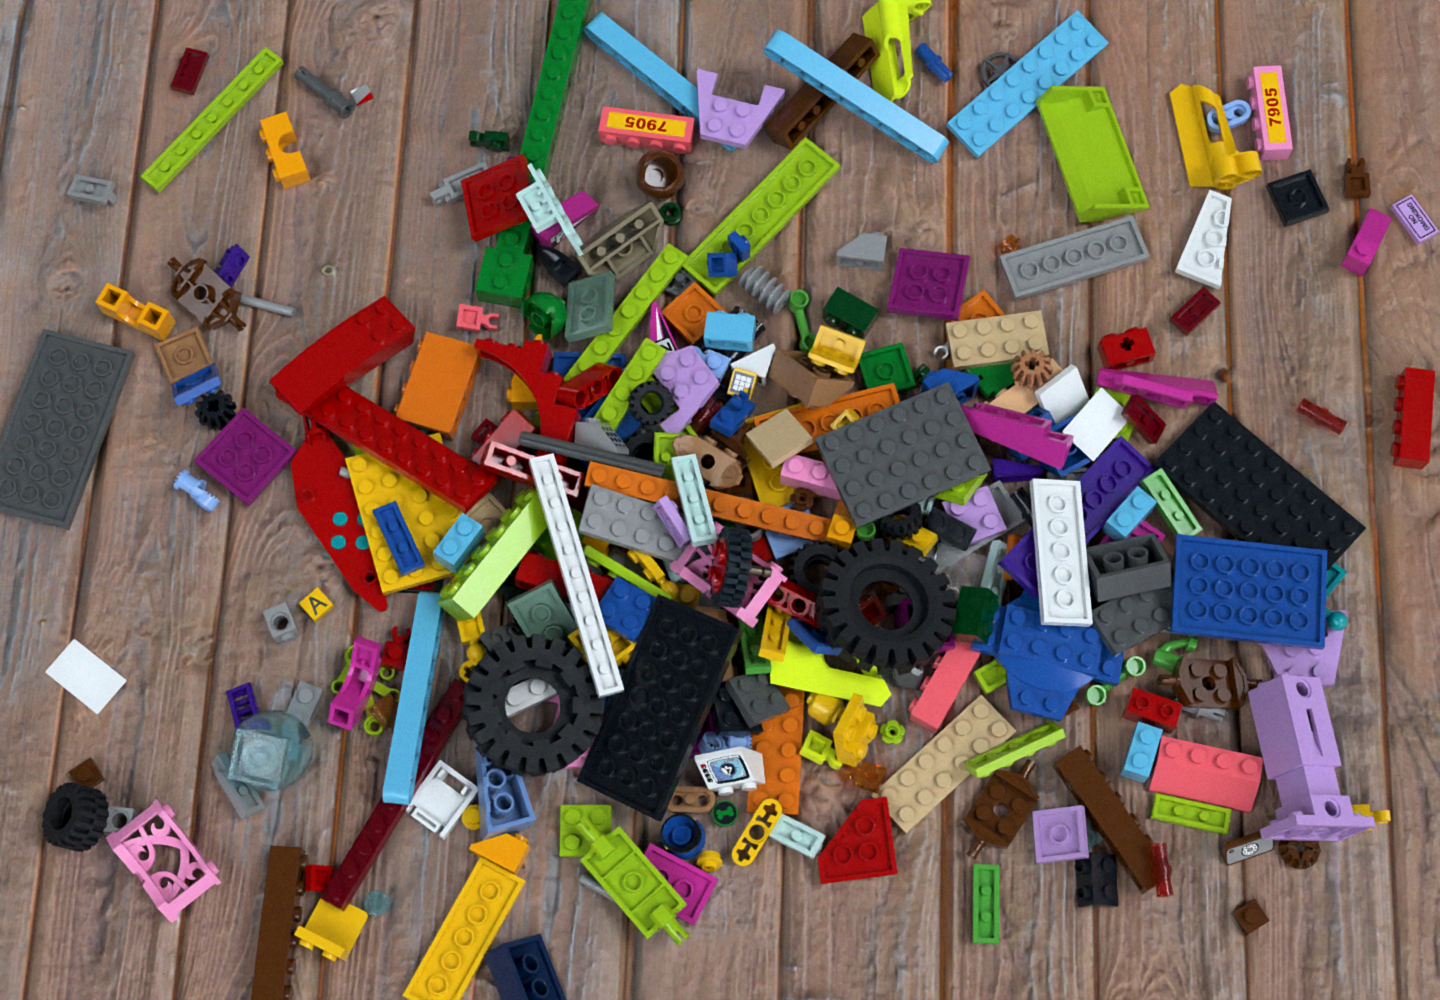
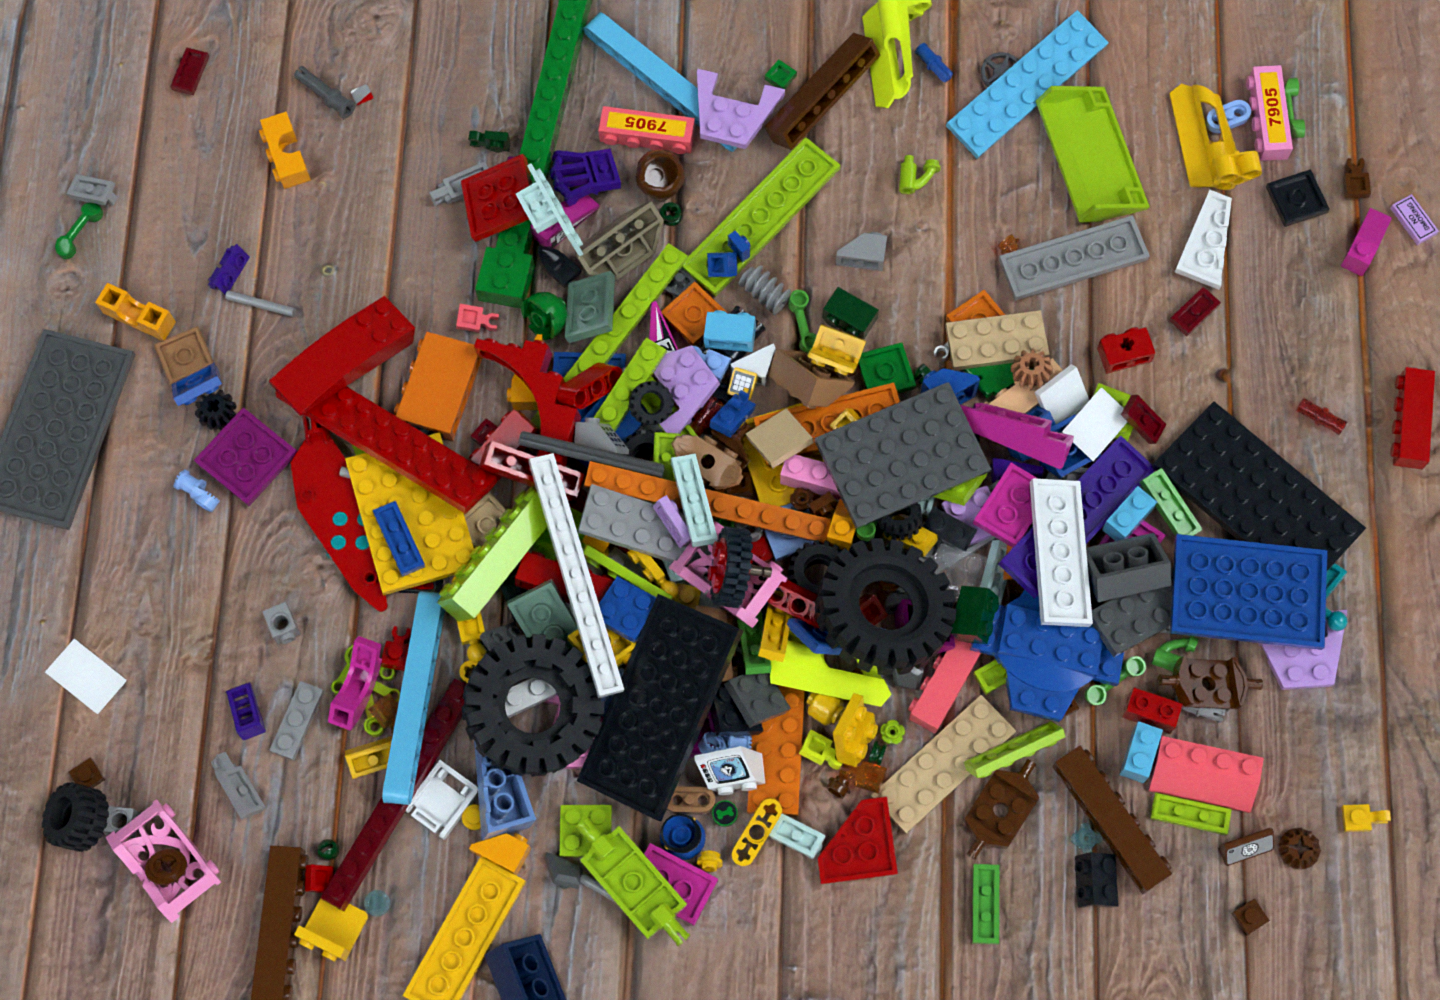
(64, 245): none -> green bar
(170, 858): none -> reddish brown gear
(212, 120): lime plate -> none
(221, 299): reddish brown plate -> none
(270, 750): clear light blue plate -> none
(316, 604): yellow tile -> none
(331, 853): none -> dark green hinge
(368, 757): none -> yellow slope
(458, 543): medium azure brick -> none
(563, 872): none -> dark grey piece
(598, 168): none -> dark purple plate
(780, 75): none -> green plate
(824, 505): none -> reddish brown plate
(838, 787): none -> reddish brown plate
(855, 96): medium azure beam -> none
(877, 753): none -> dark green bush
(908, 169): none -> lime plant
(928, 284): magenta plate -> none
(1008, 508): none -> dark pink plate
(1060, 834): lavender plate -> none
(1159, 388): dark pink wedge -> none
(1161, 870): clear red pin -> none
(1297, 126): none -> bright green bar
(1302, 759): lavender brick -> none

